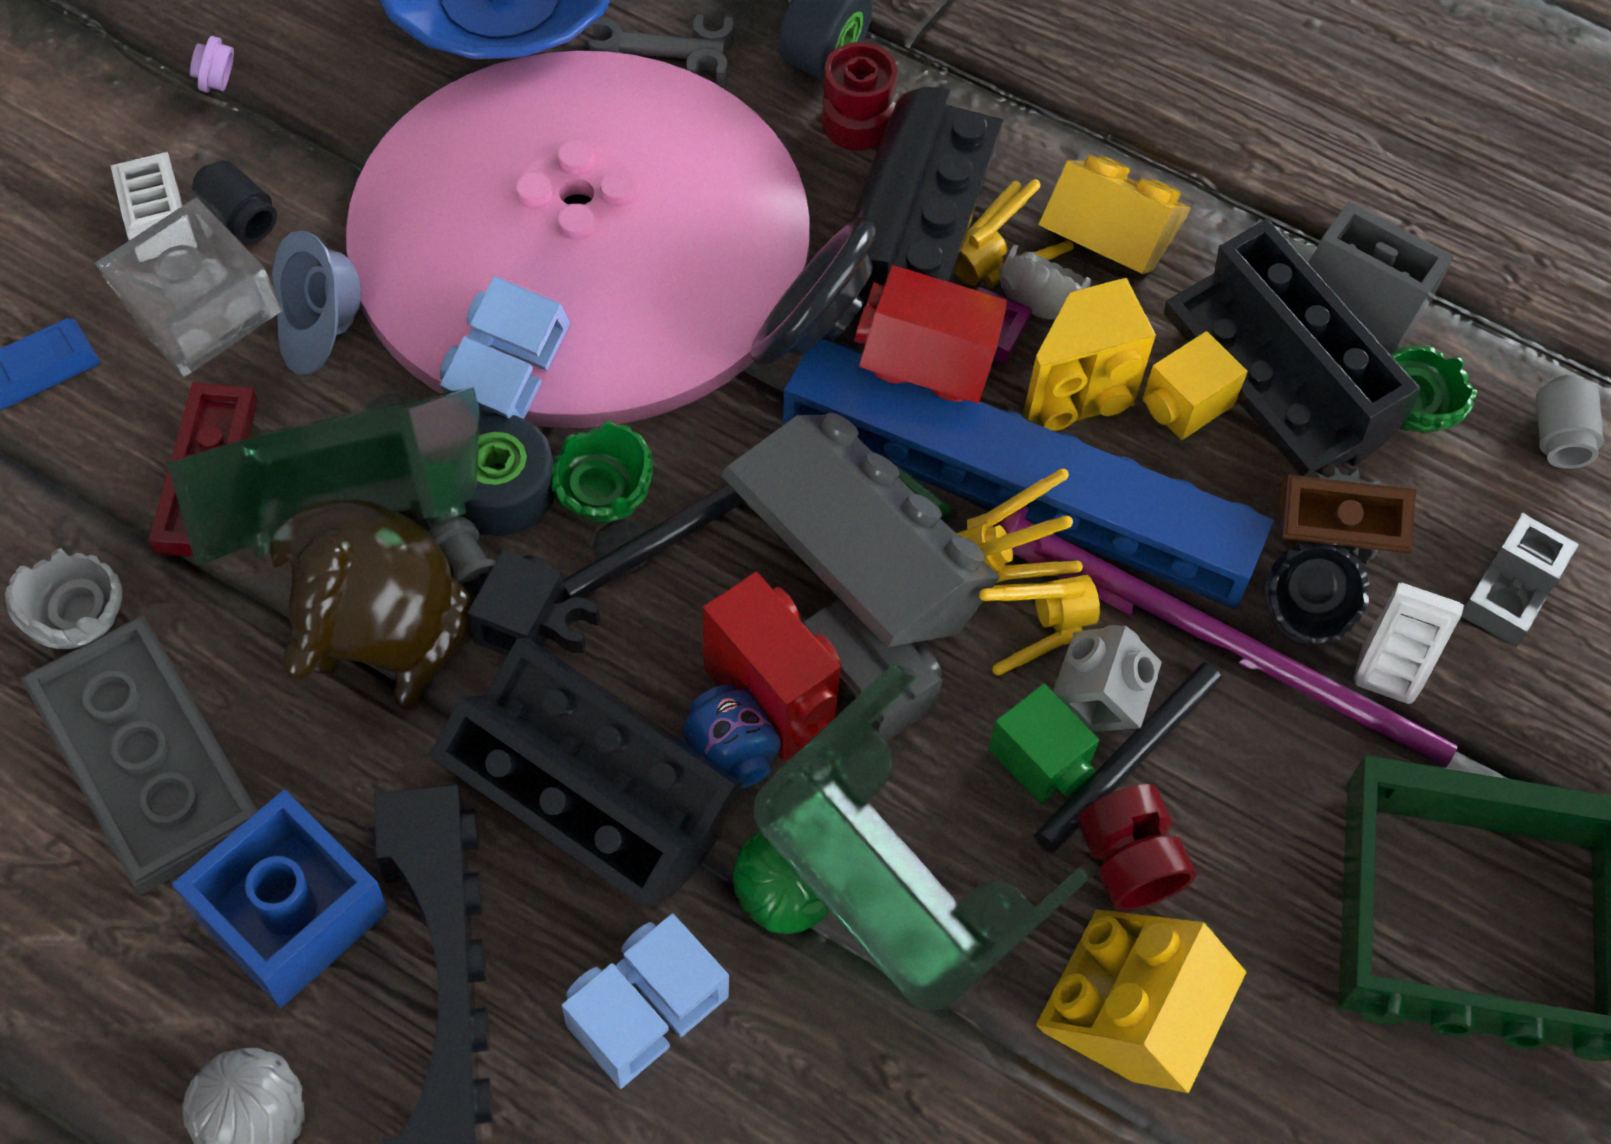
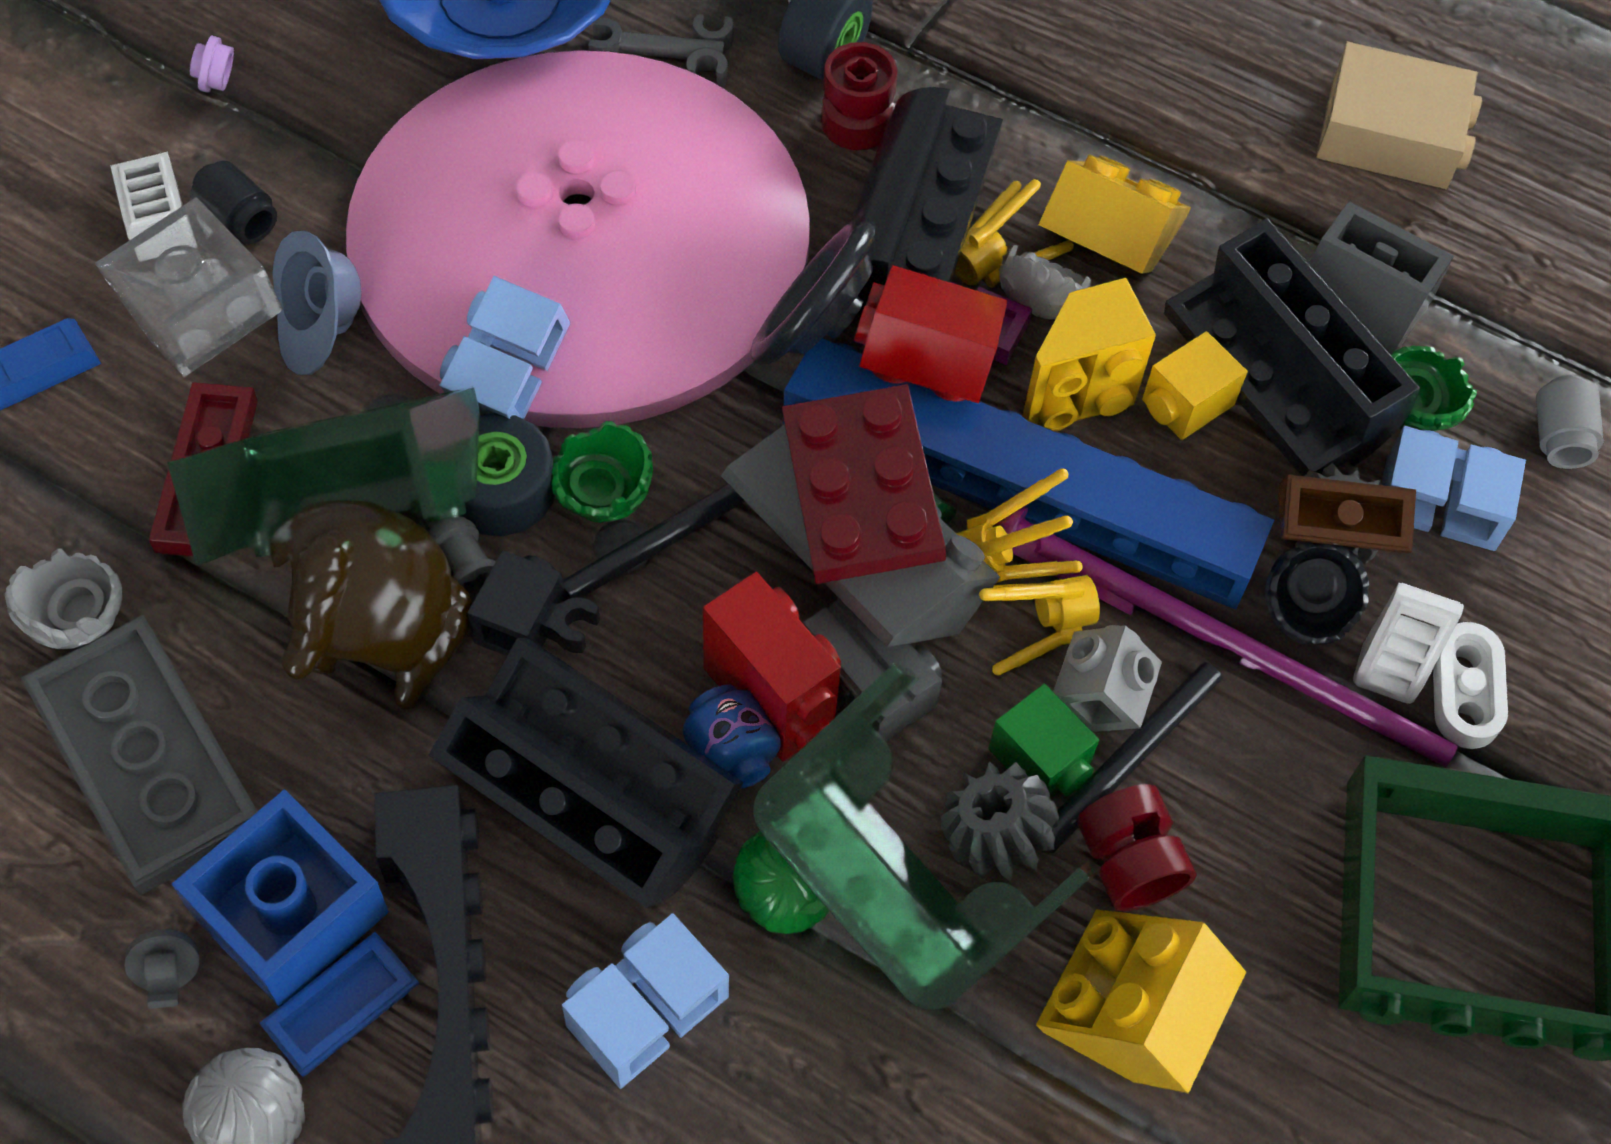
(162, 964): none -> dark grey plate
(339, 1004): none -> blue tile
(863, 484): none -> dark red plate
(999, 821): none -> dark grey gear
(1400, 116): none -> tan brick
(1472, 690): none -> white plate
(1481, 490): none -> light blue piece
(1519, 580): dark grey slope -> none

